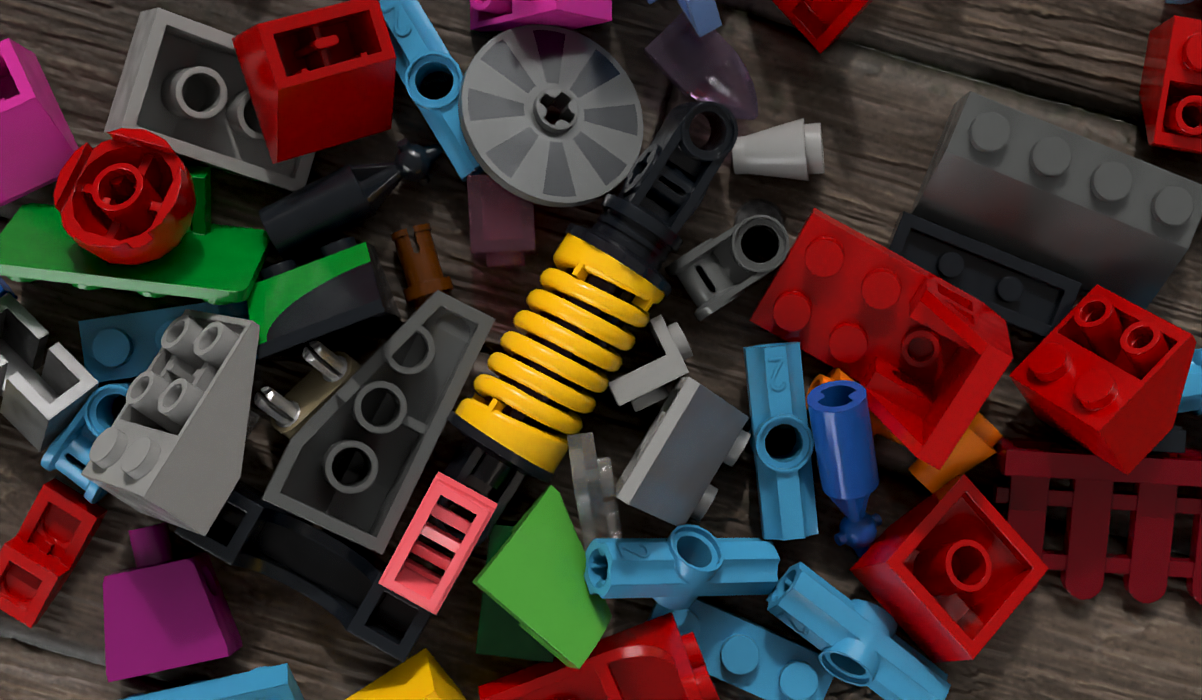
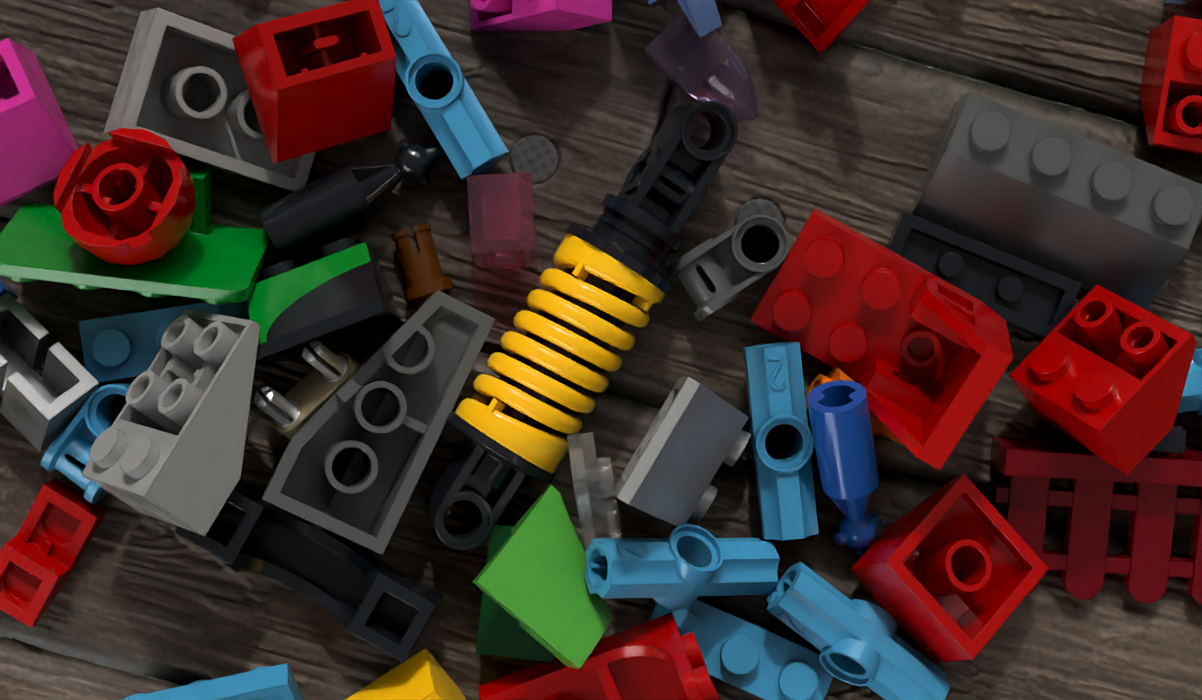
(164, 610): magenta torso -> none
(413, 579): coral slope -> none
(506, 104): dark grey piece -> none
(647, 383): light grey bracket -> none
(782, 151): light grey cone -> none
(970, 451): orange cone -> none

